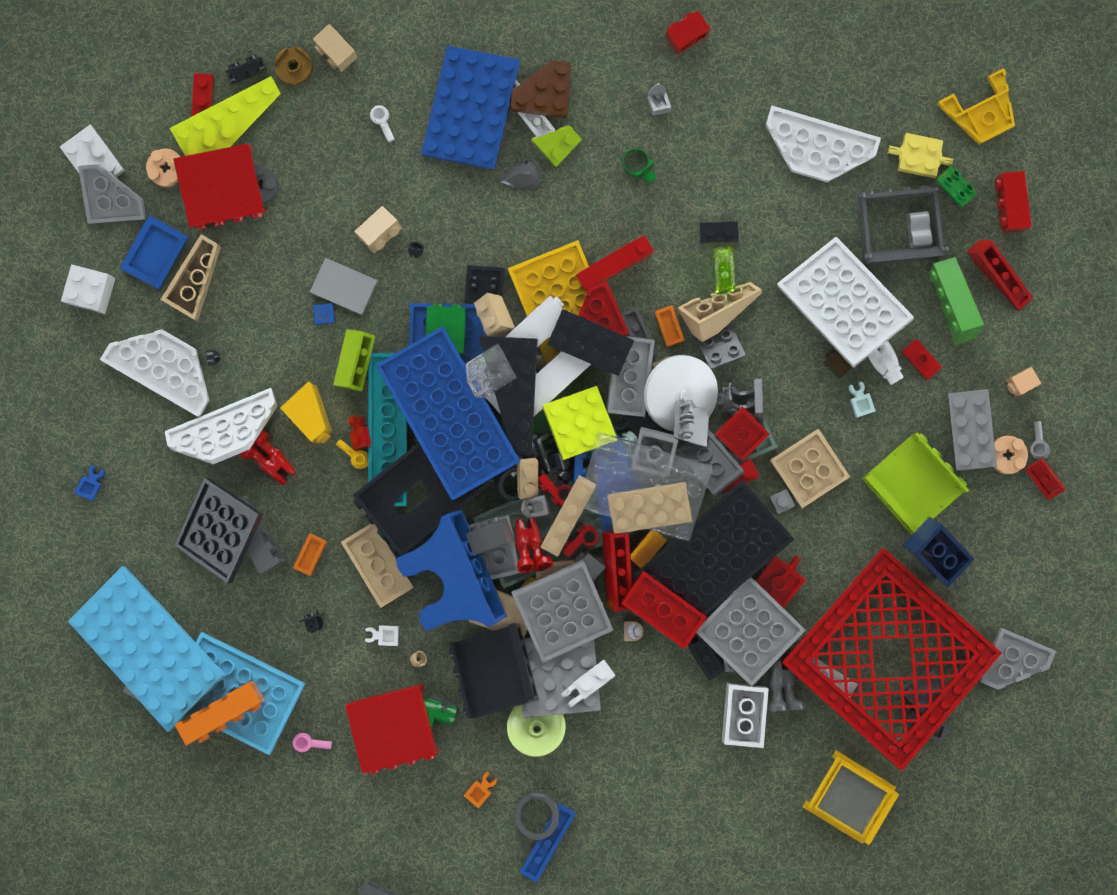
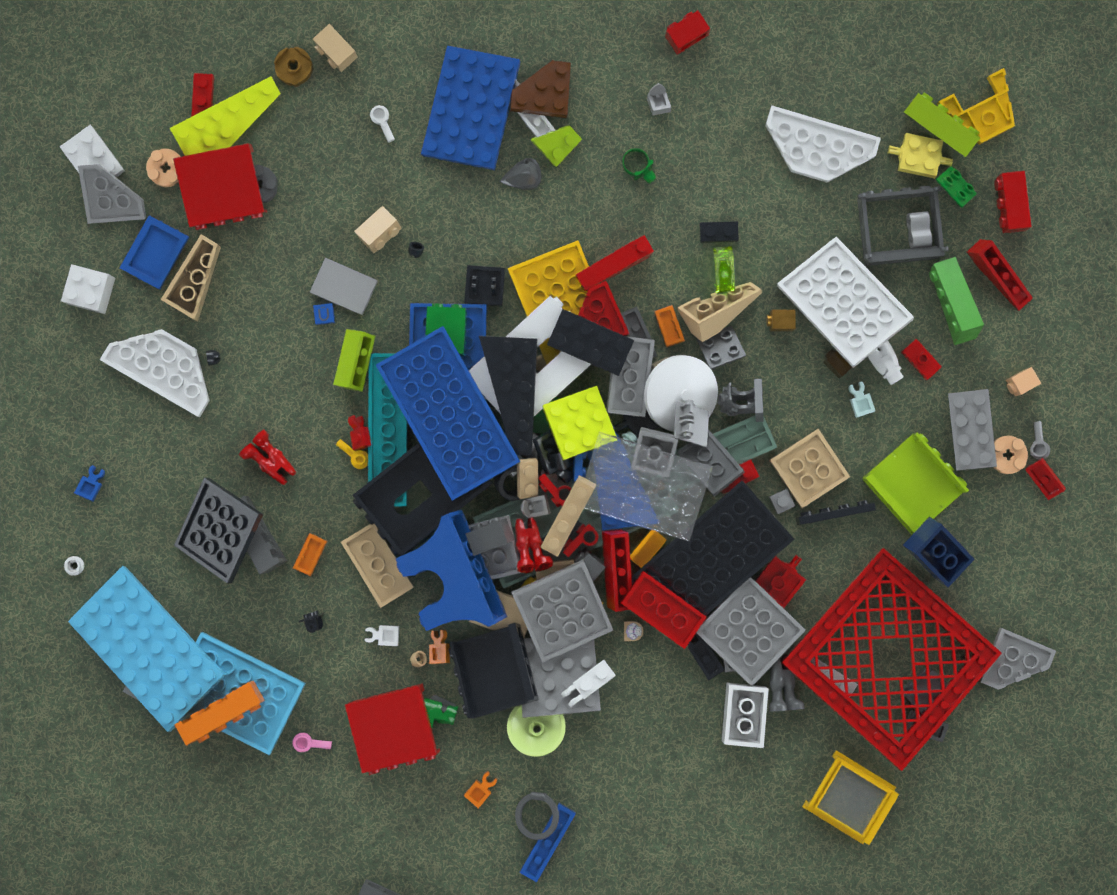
(68, 565): none -> white plate
(224, 430): white plate -> none
(238, 71): black hinge -> none
(309, 413): yellow slope -> none
(439, 650): none -> orange plate
(489, 372): clear slope -> none
(494, 315): tan brick -> none
(650, 507): tan plate -> none
(742, 433): red plate -> none
(781, 320): none -> pearl gold brick
(843, 510): none -> black plate
(942, 124): none -> lime brick

